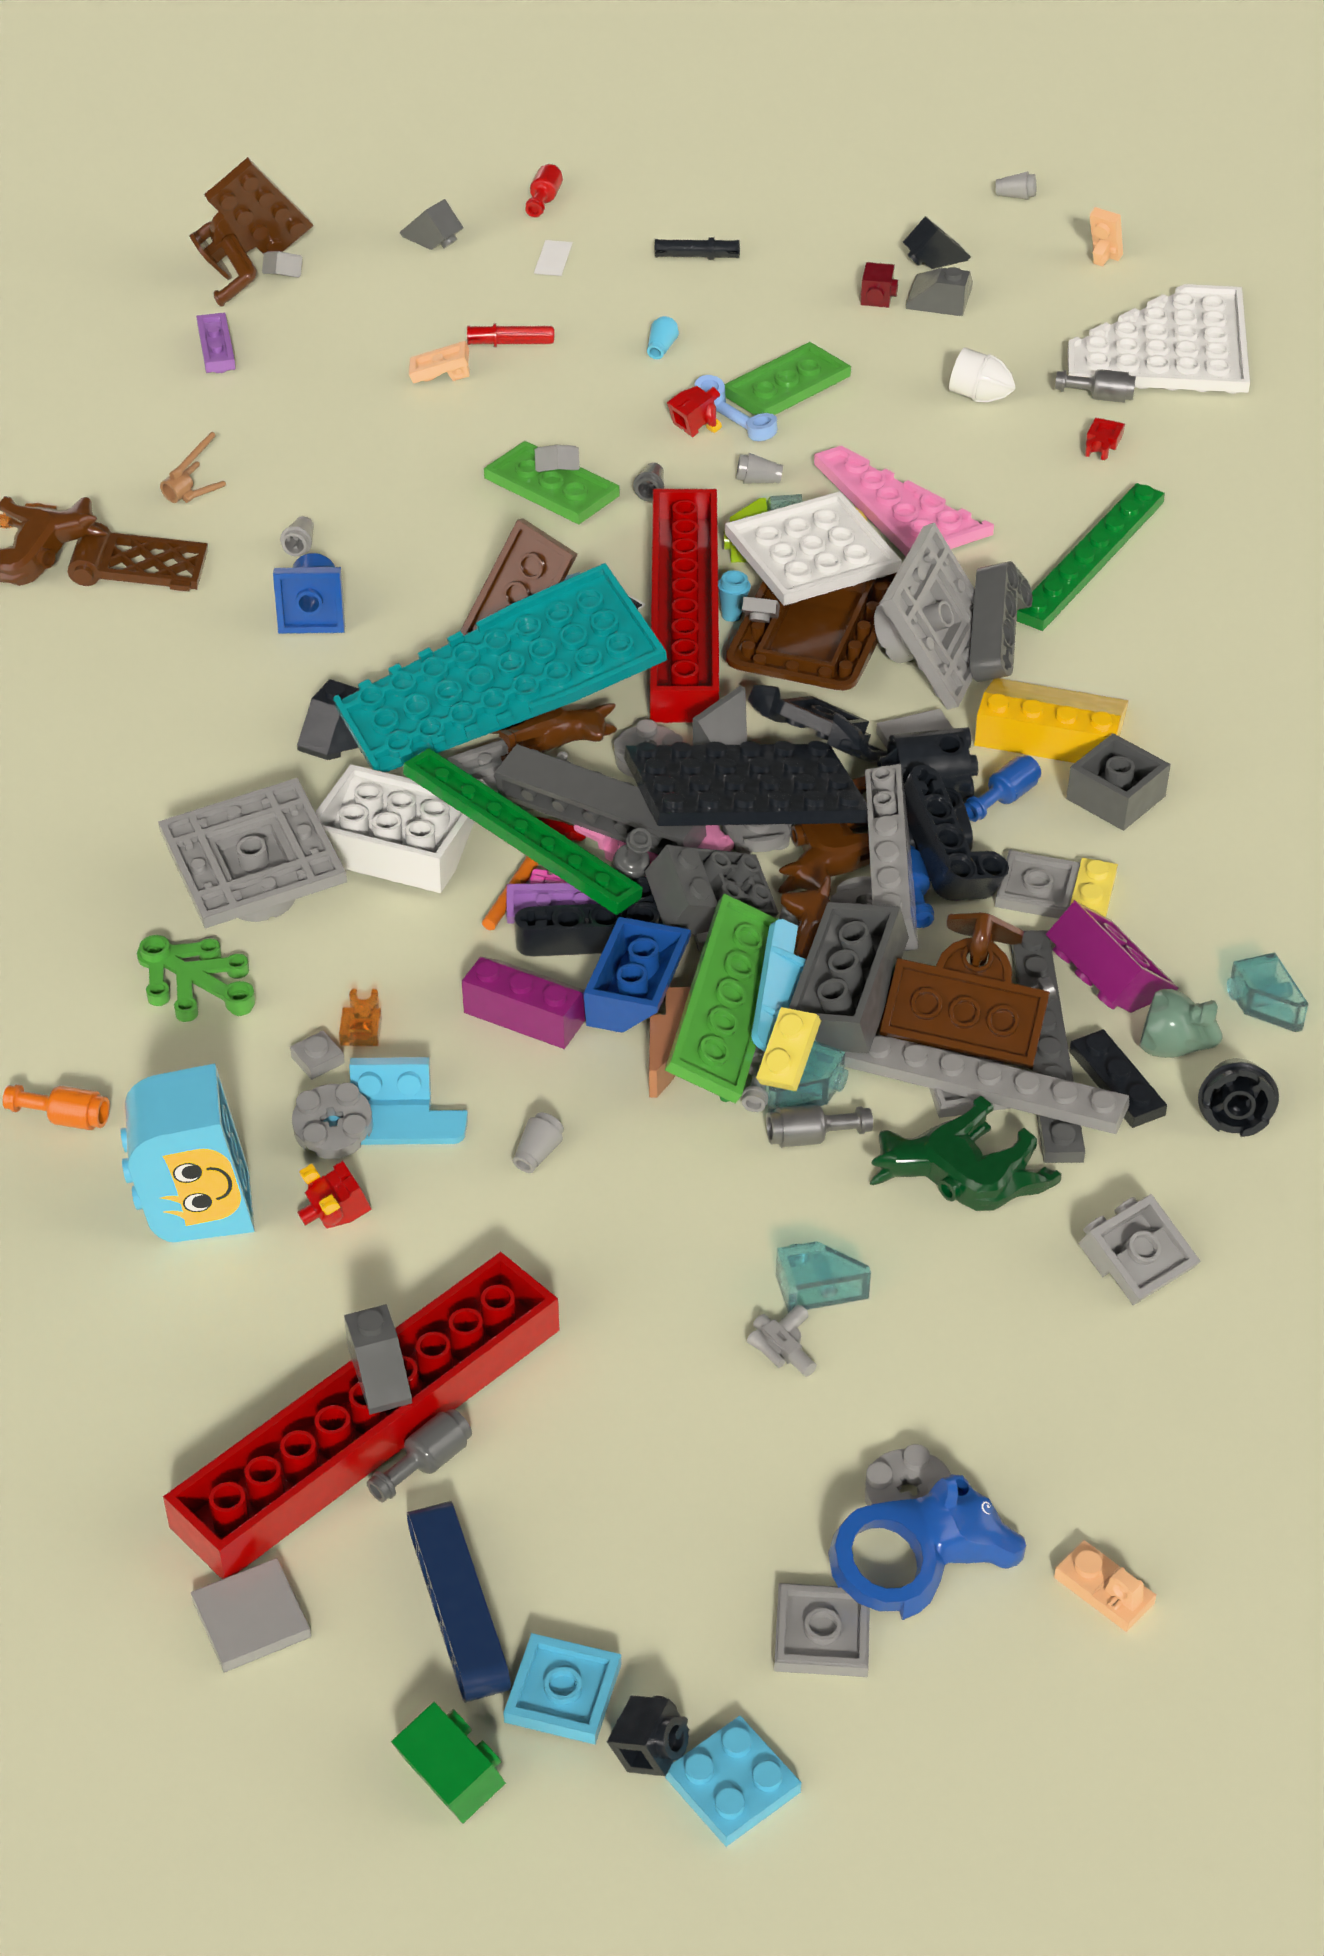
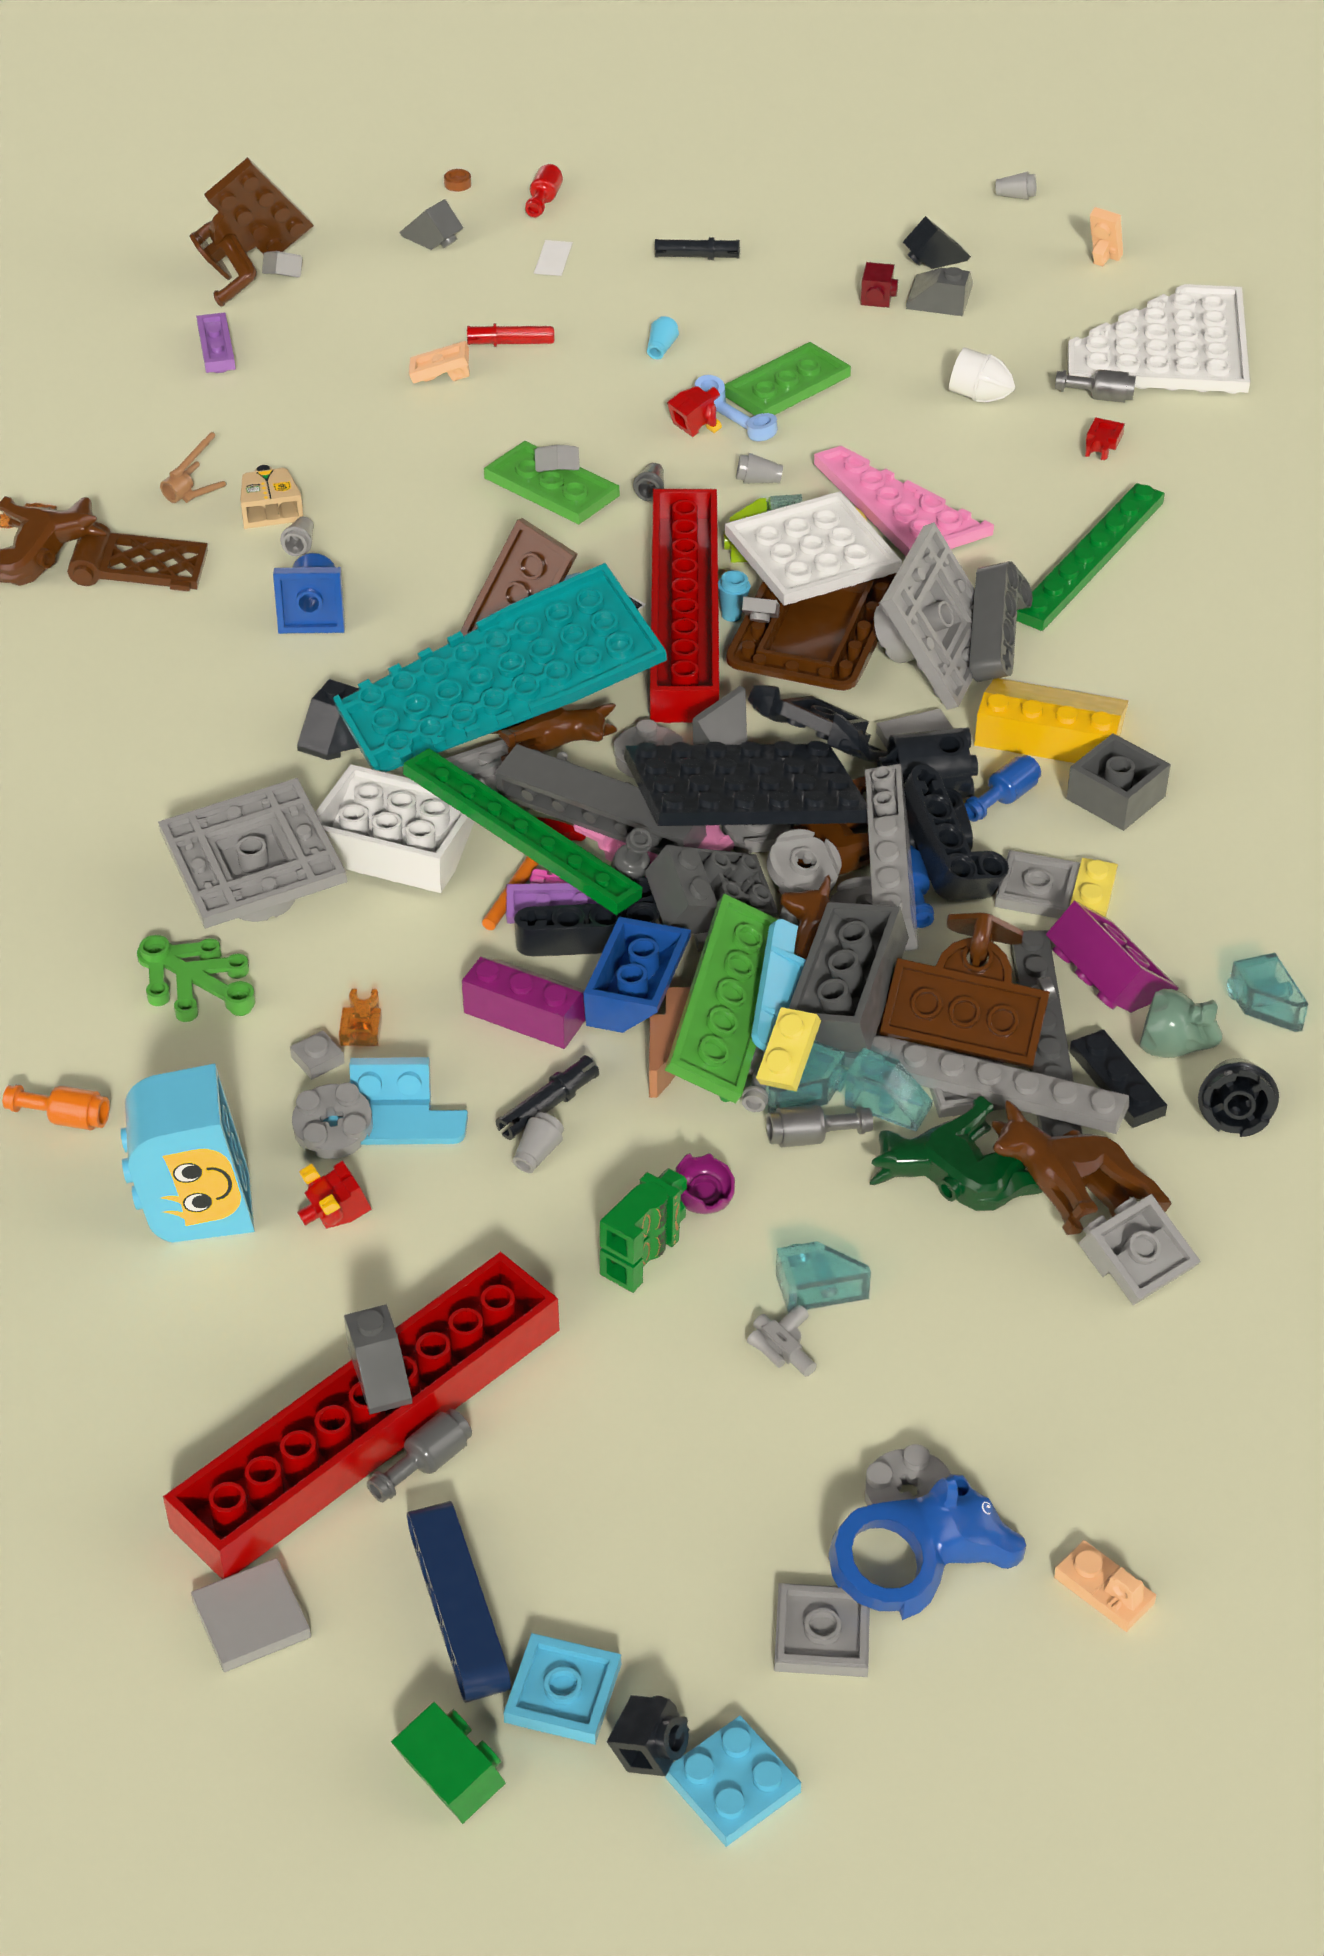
(269, 497): none -> tan torso
(457, 180): none -> dark orange tile
(560, 1088): none -> black pin
(641, 1227): none -> green hips
(708, 1184): none -> magenta hair
(802, 845): none -> light grey plate
(886, 1089): none -> clear light blue slope
(1070, 1163): none -> reddish brown animal

